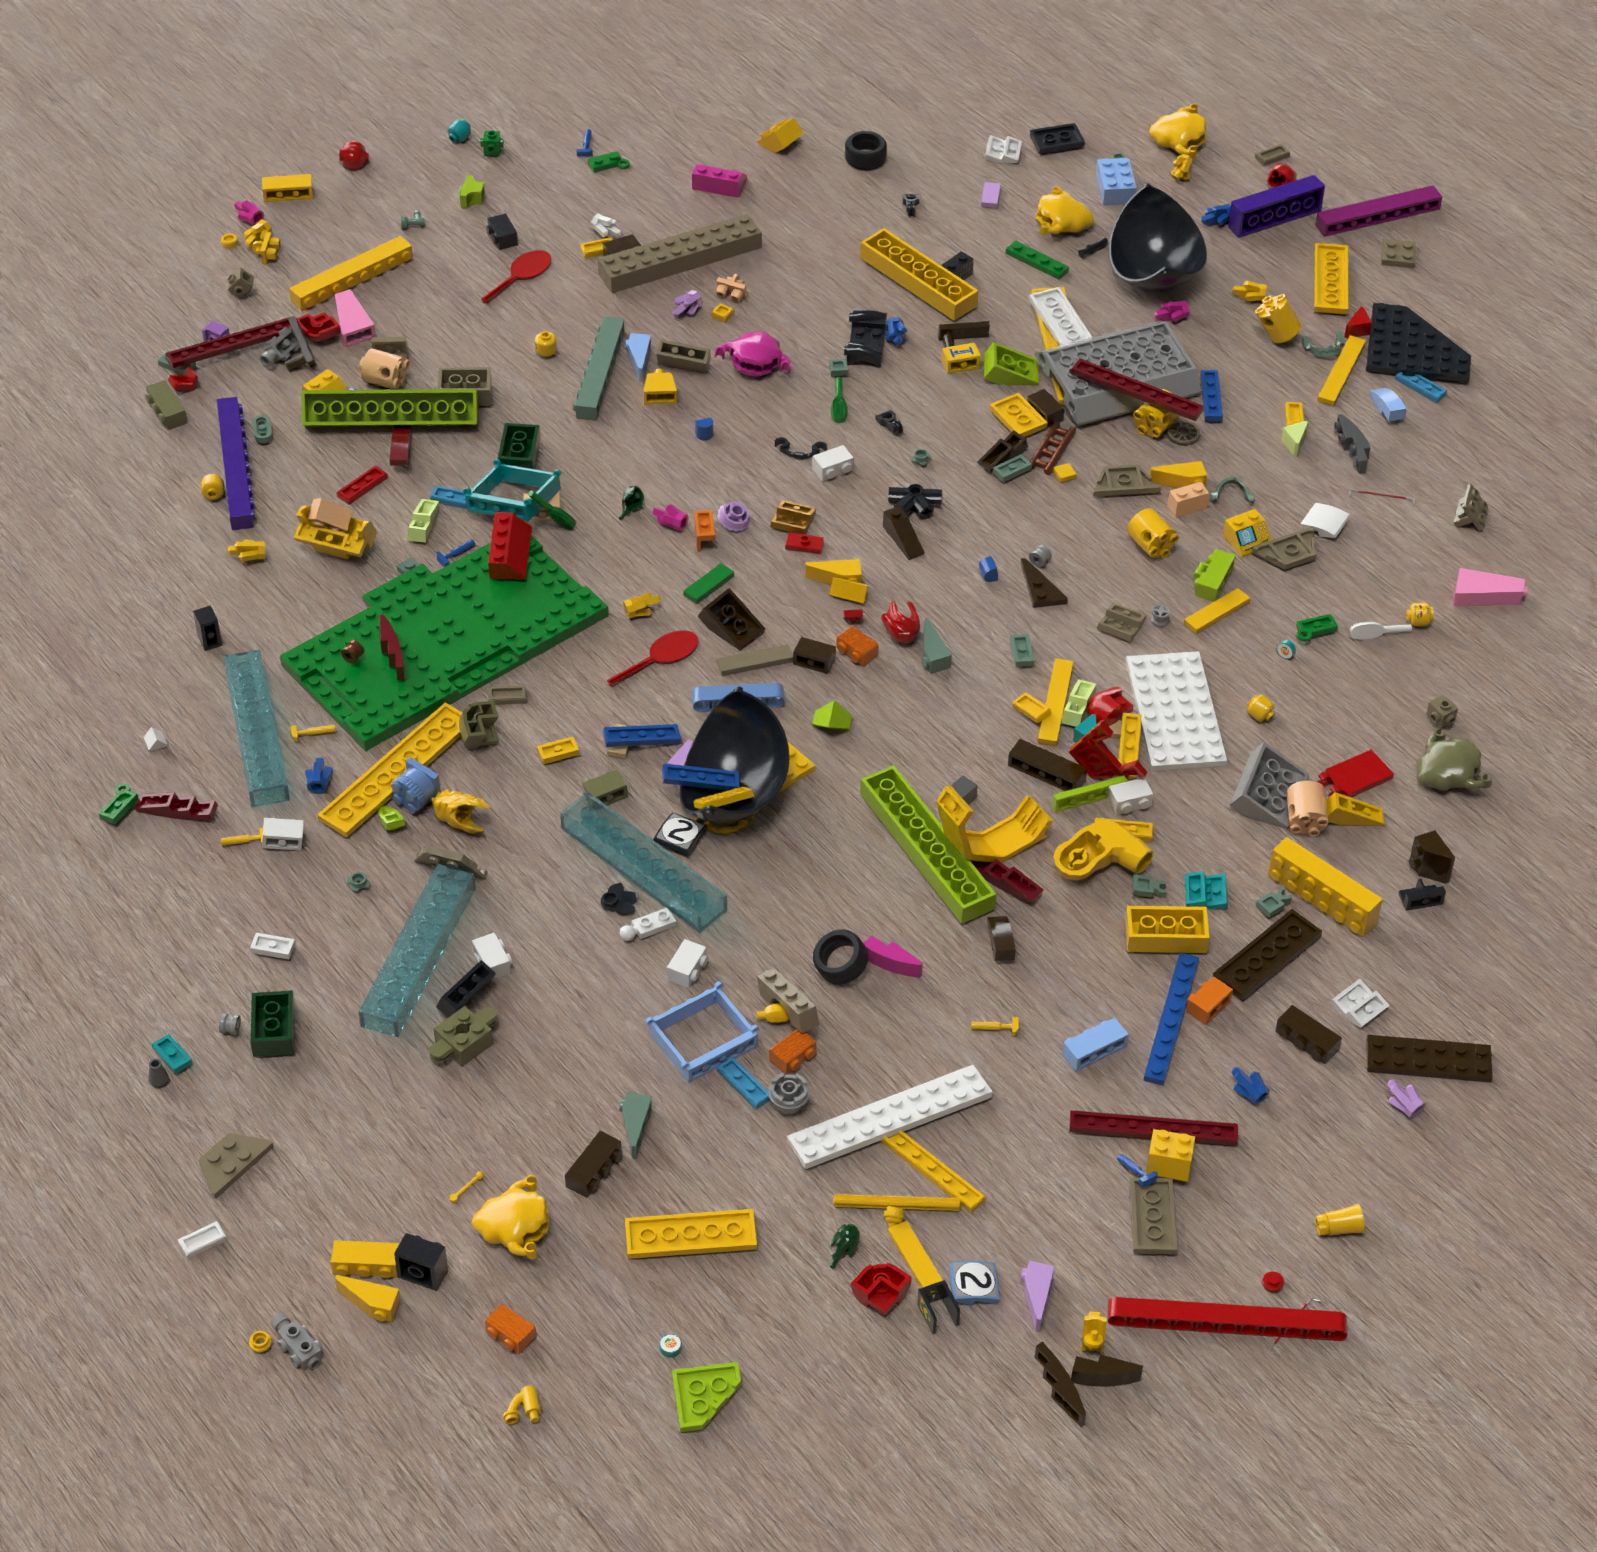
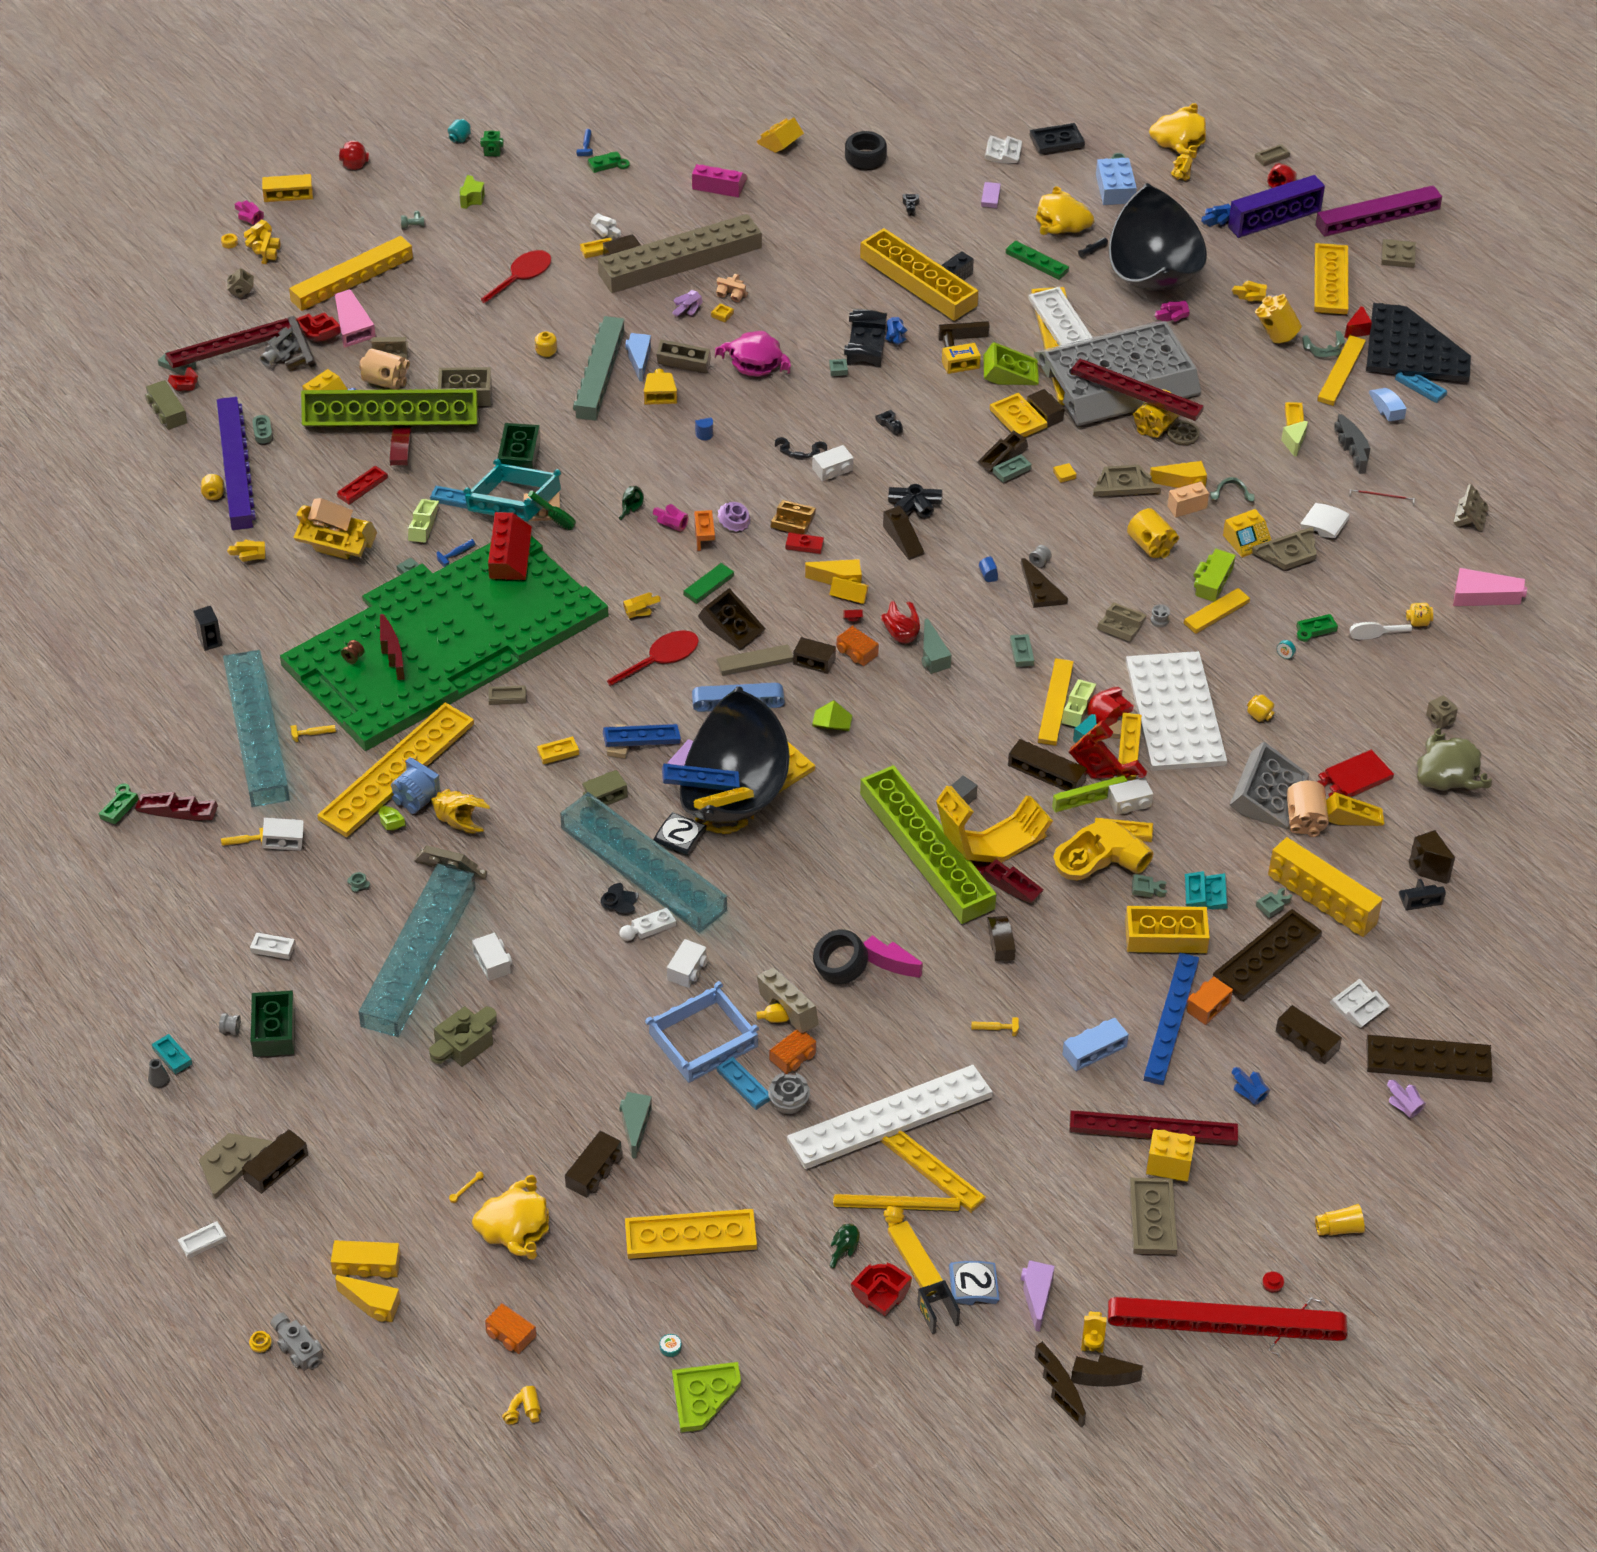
(155, 740): white slope -> none
(214, 330): medium lavender brick -> none
(274, 1161): none -> dark brown brick
(318, 778): blue rock -> none
(421, 1261): black brick -> none
(466, 989): black brick -> none
(478, 725): olive brick -> none
(502, 231): black brick -> none
(839, 406): green piece -> none
(921, 457): sand green plate -> none
(1031, 707): yellow tile -> none
(1055, 455): copper bar -> none
(1145, 1179): blue piece -> none
(1211, 395): blue plate -> none

